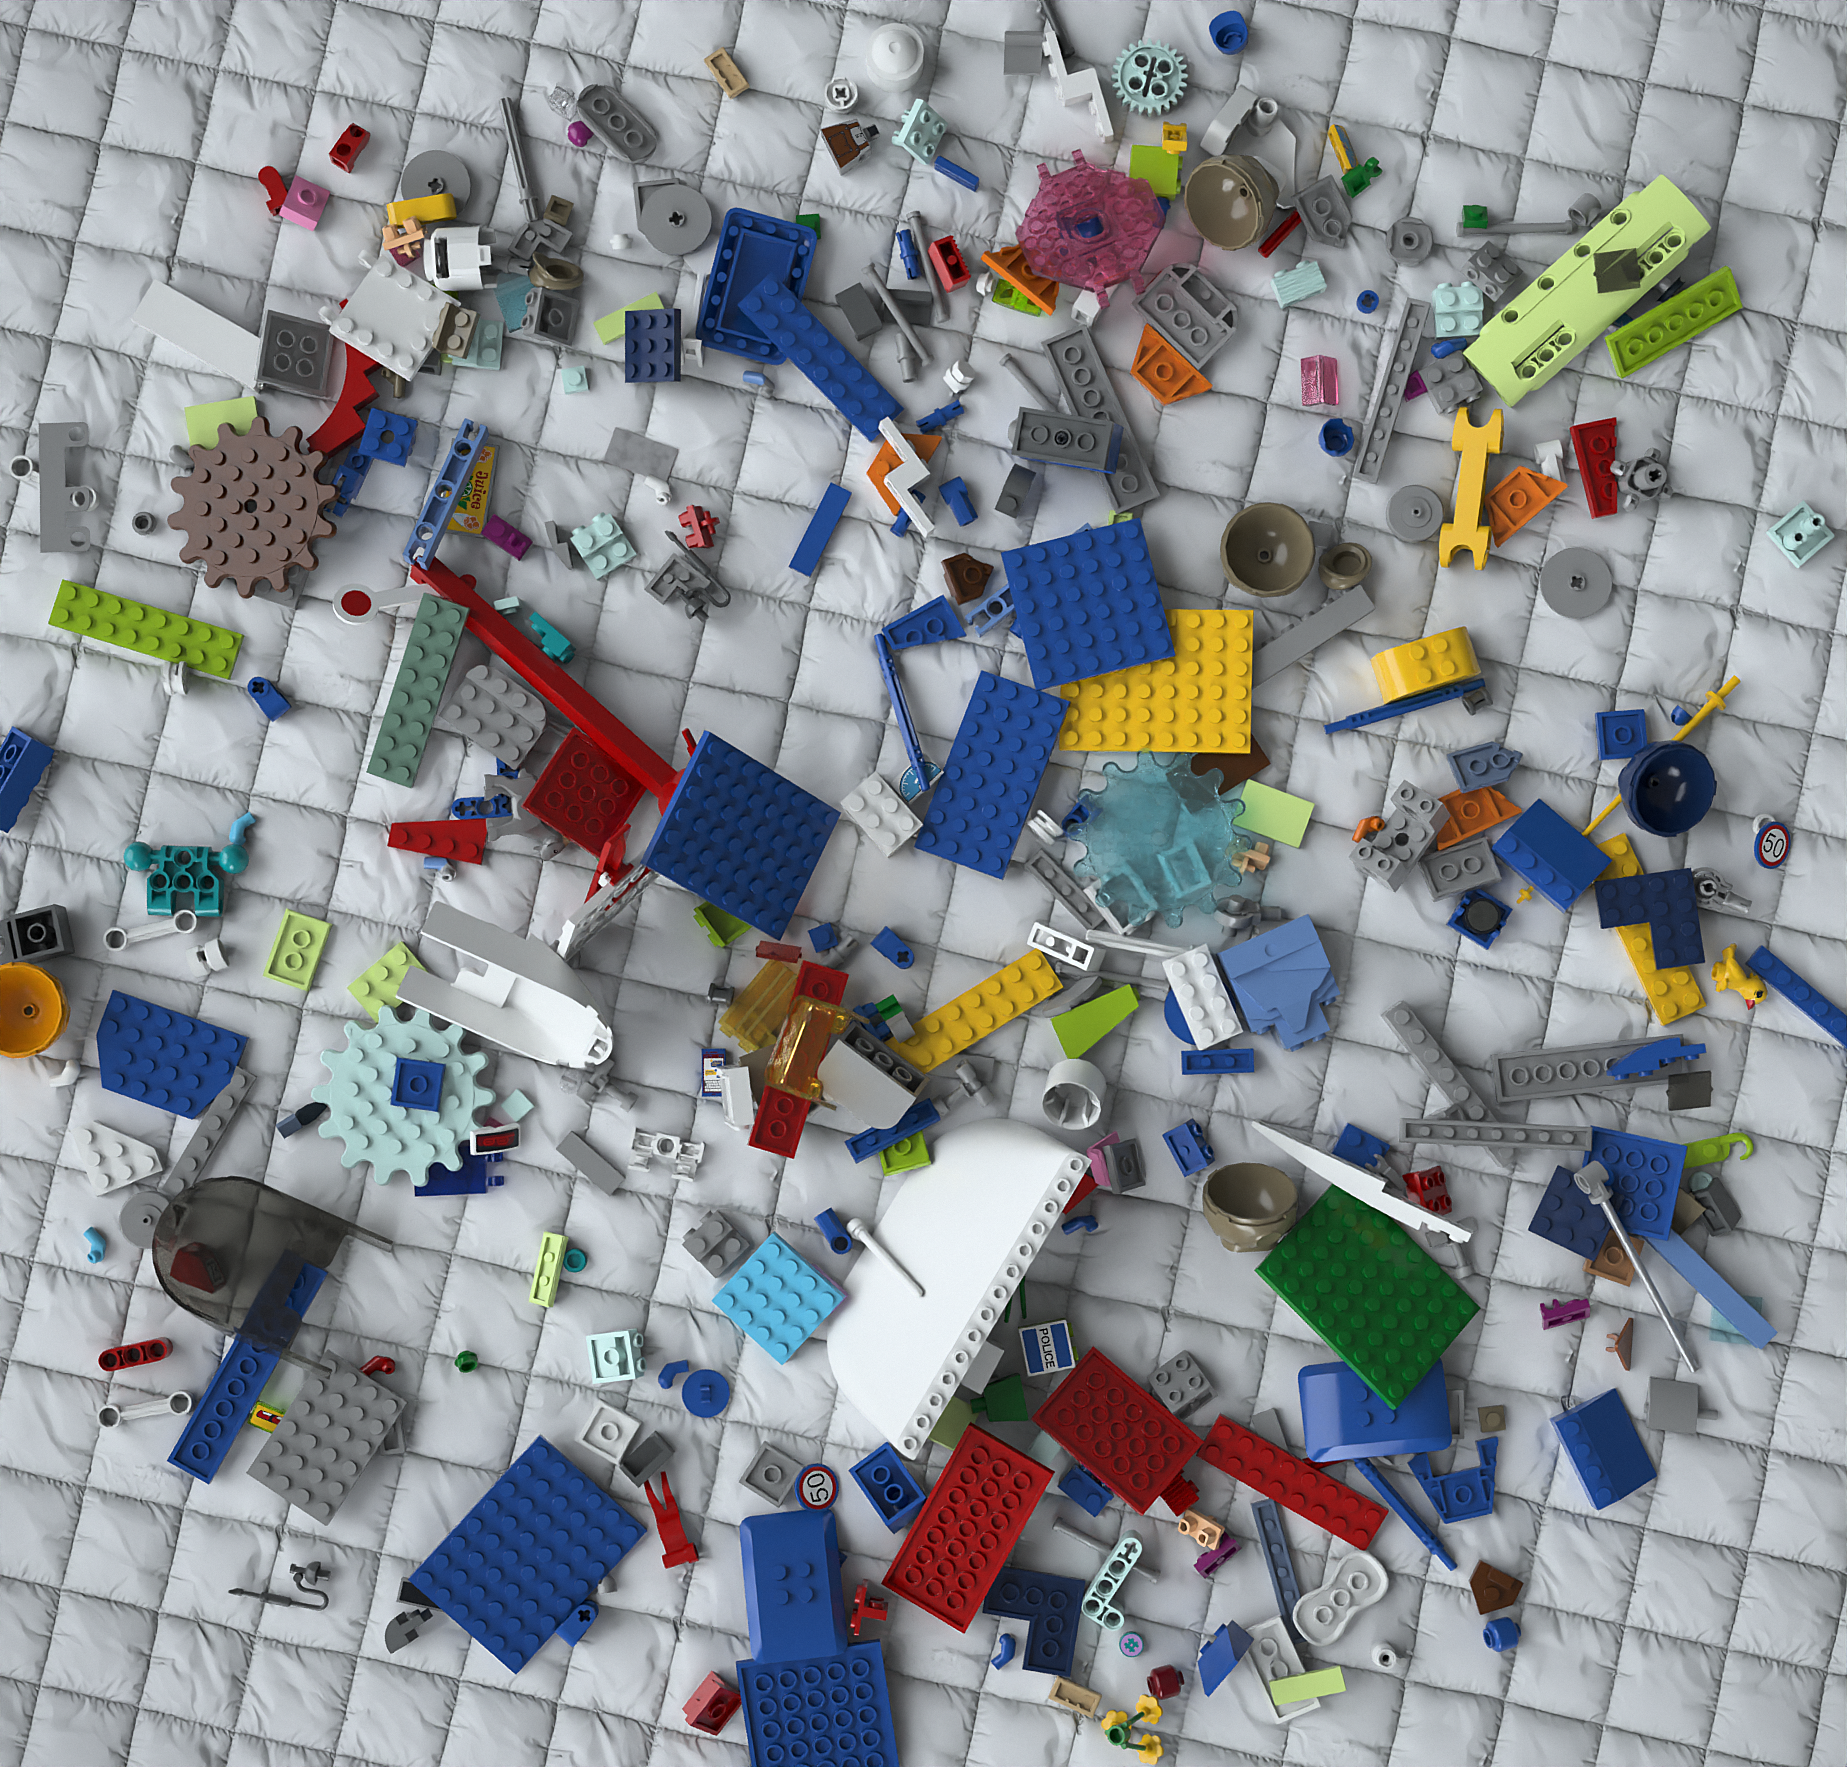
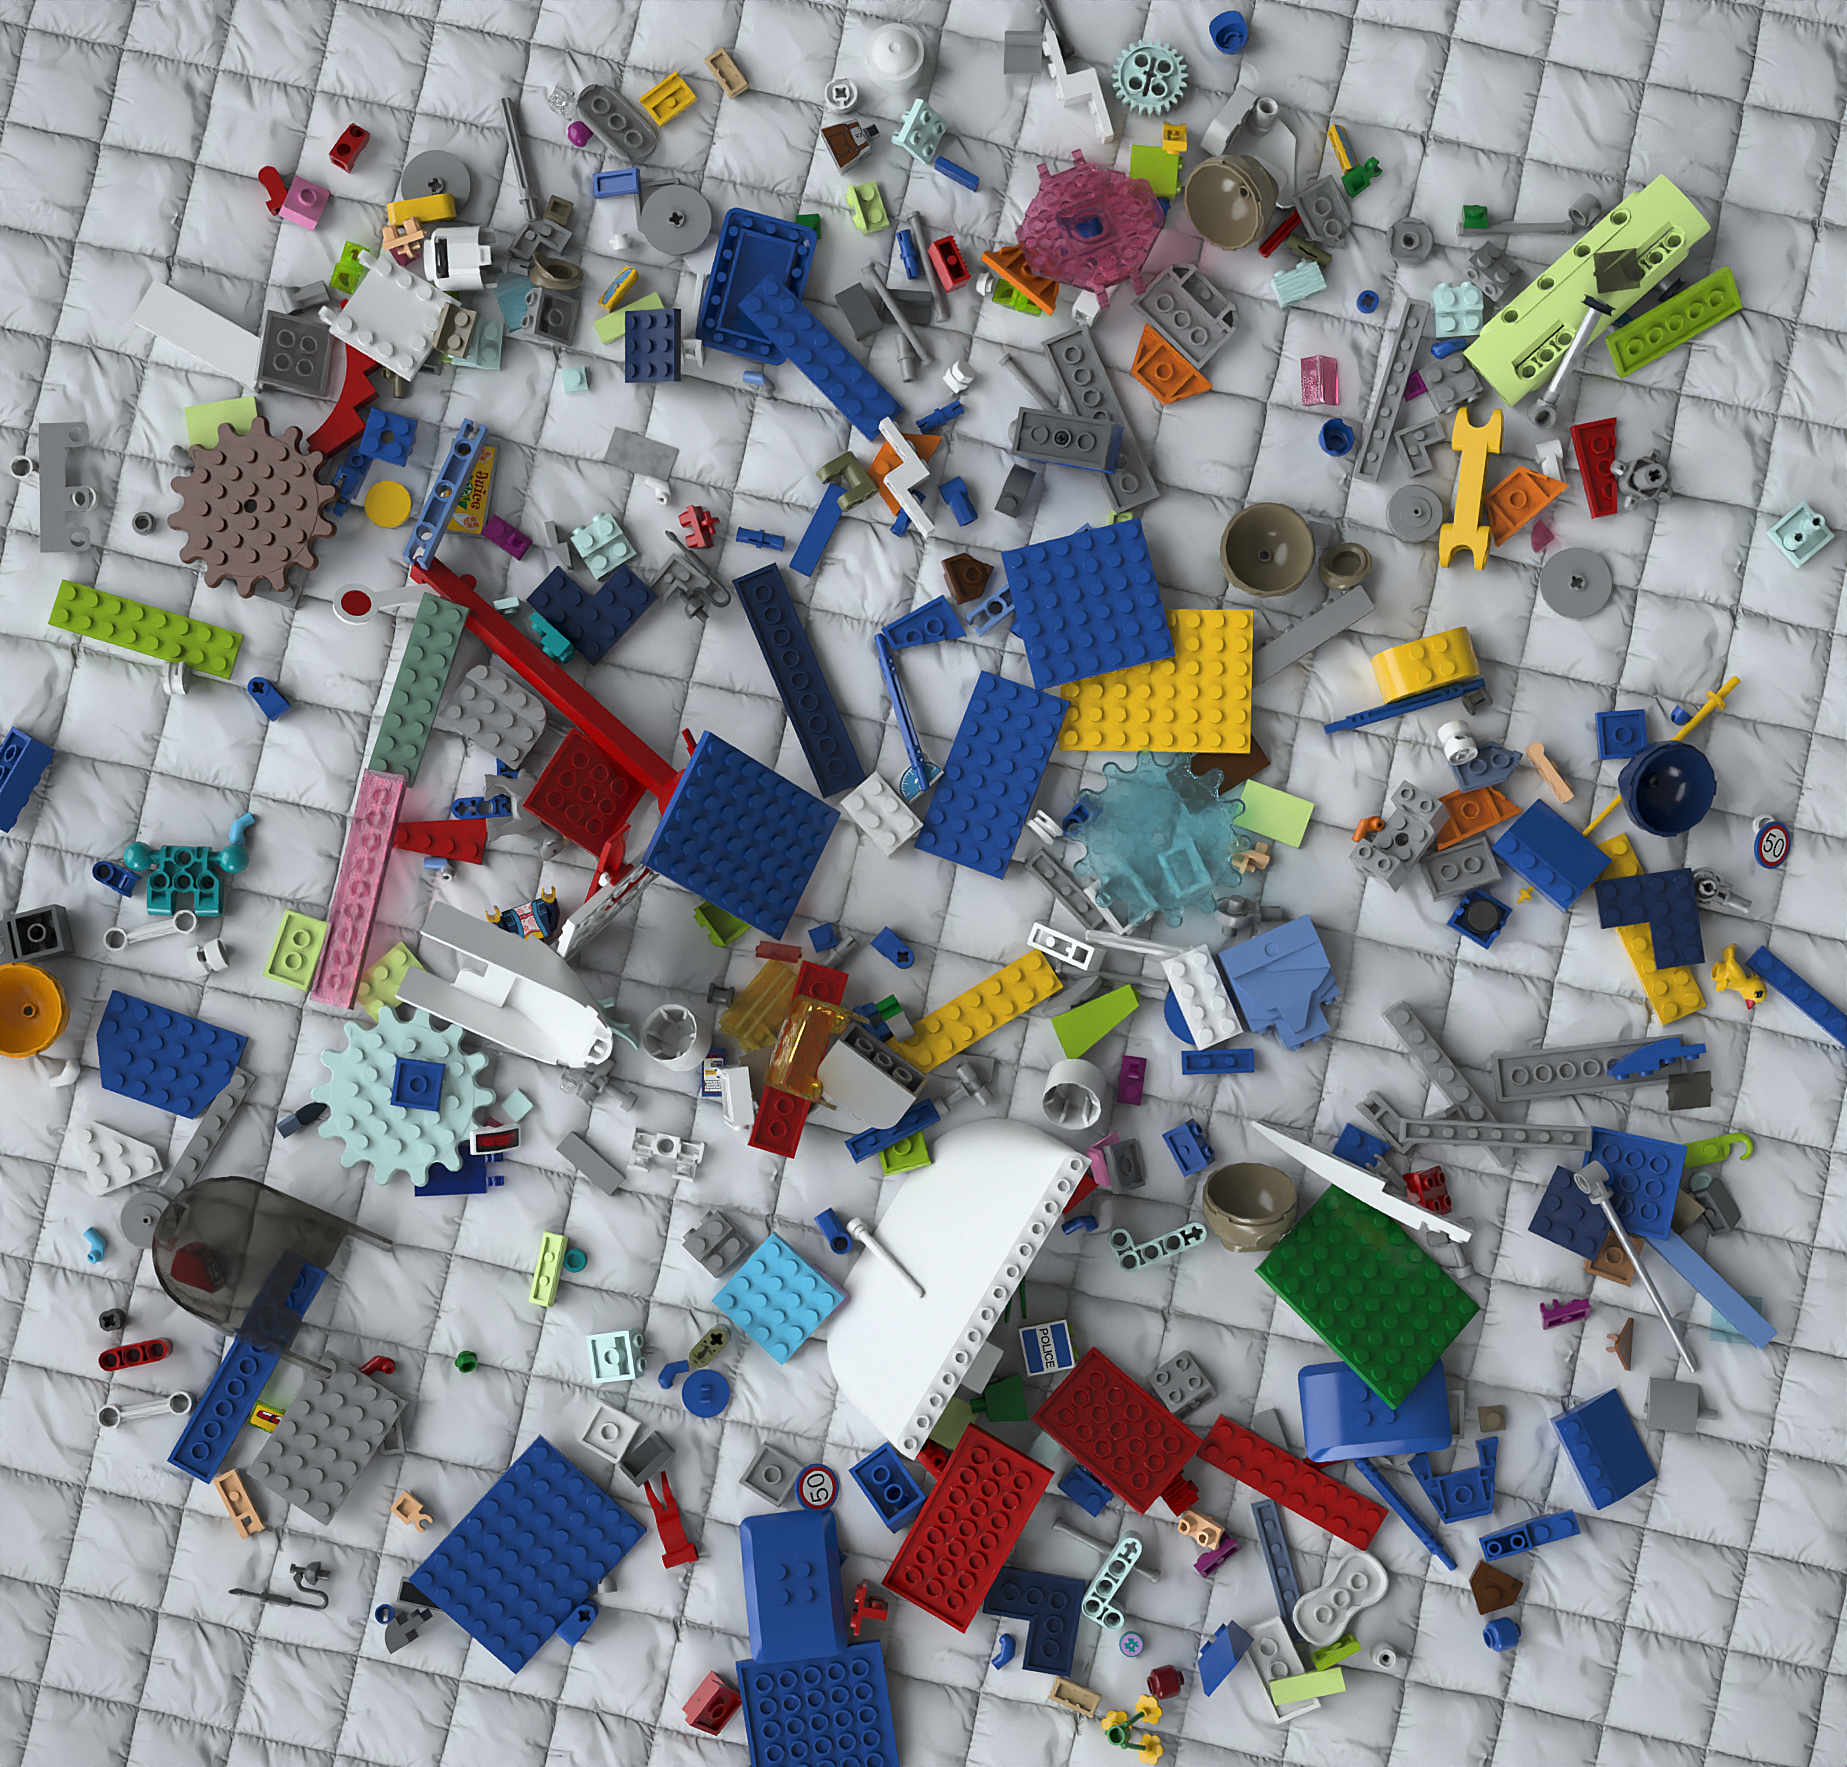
(120, 878): none -> blue piece
(120, 1319): none -> dark grey bush
(239, 1503): none -> light nougat plate
(298, 299): none -> light grey piece
(348, 270): none -> clear neon green slope
(359, 888): none -> clear pink plate
(380, 1612): none -> blue hinge
(388, 504): none -> yellow tile
(408, 1508): none -> light nougat plate
(535, 917): none -> torso
(597, 621): none -> dark blue plate
(616, 183): none -> tile
(617, 1027): none -> light aqua piece
(618, 289): none -> yellow slope
(667, 99): none -> yellow plate
(676, 1037): none -> white piece
(715, 1346): none -> olive connector
(760, 538): none -> blue pin
(799, 680): none -> dark blue plate
(862, 483): none -> olive connector
(868, 207): none -> yellowish green bracket
(932, 1458): none -> red hips
(1131, 1080): none -> magenta plate
(1159, 1241): none -> light aqua beam
(1308, 250): none -> olive pin
(1335, 1652): none -> lime tile
(1384, 1120): none -> light grey plate
(1412, 444): none -> light grey plate
(1457, 742): none -> white wheel
(1528, 1534): none -> blue slope
(1540, 536): none -> clear pink tile
(1548, 771): none -> light nougat plate
(1574, 351): none -> piece

